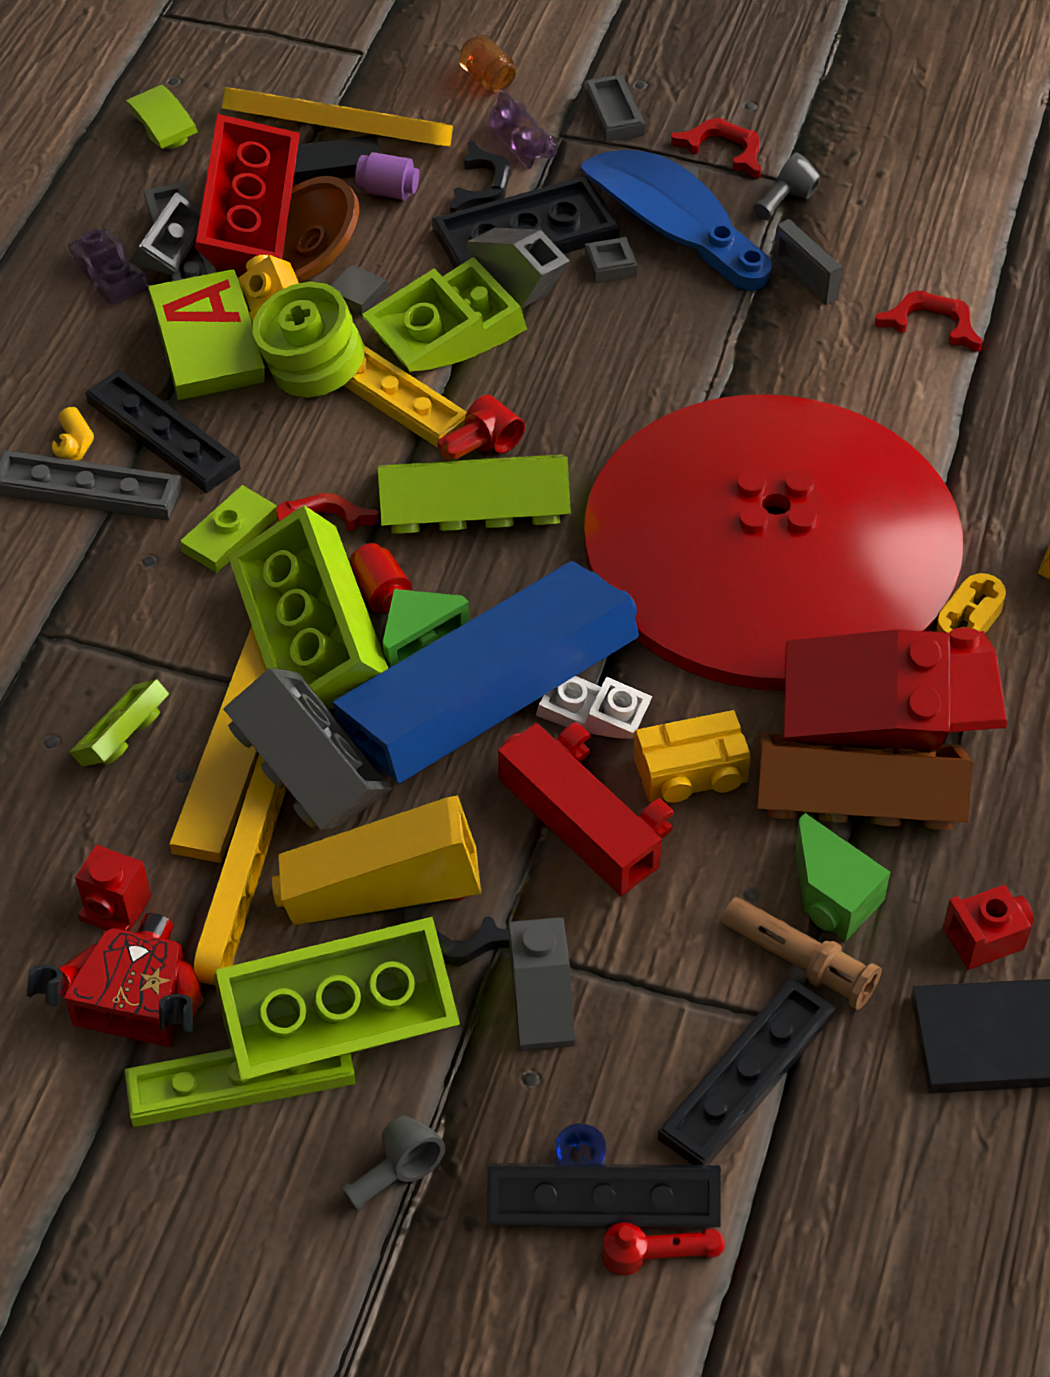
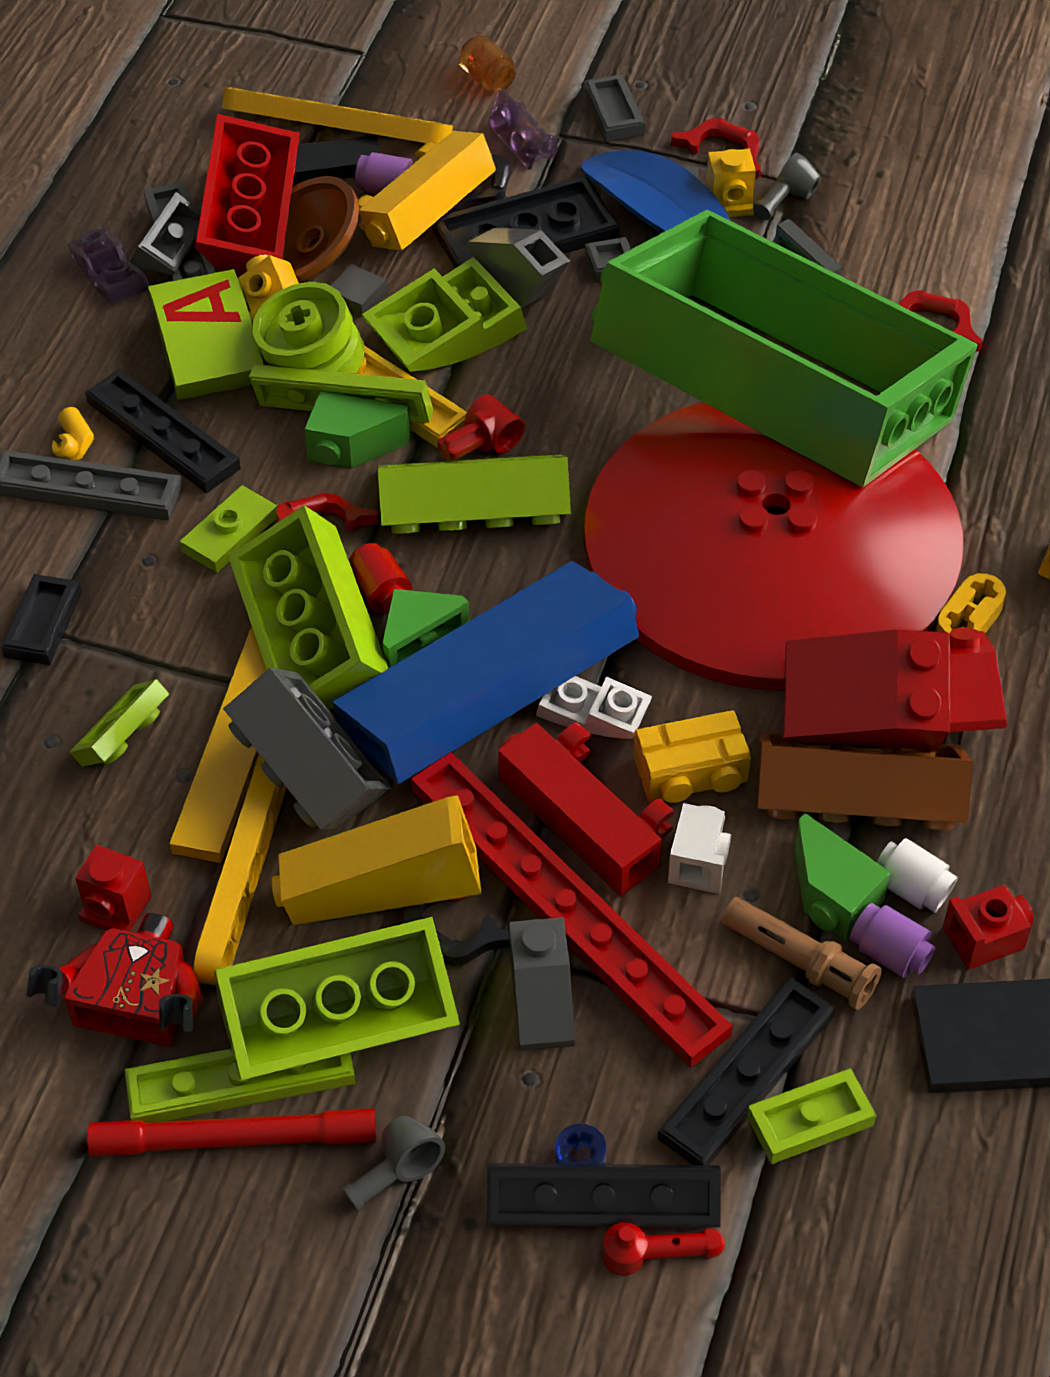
(41, 619): none -> black tile
(137, 1136): none -> red piece
(162, 117): lime slope -> none
(301, 387): none -> lime tile
(354, 429): none -> bright green slope
(426, 190): none -> yellow brick
(591, 926): none -> red plate
(699, 849): none -> white brick
(732, 180): none -> yellow brick
(791, 400): none -> bright green door
(811, 1116): none -> lime plate
(892, 940): none -> medium lavender brick
(917, 875): none -> white brick

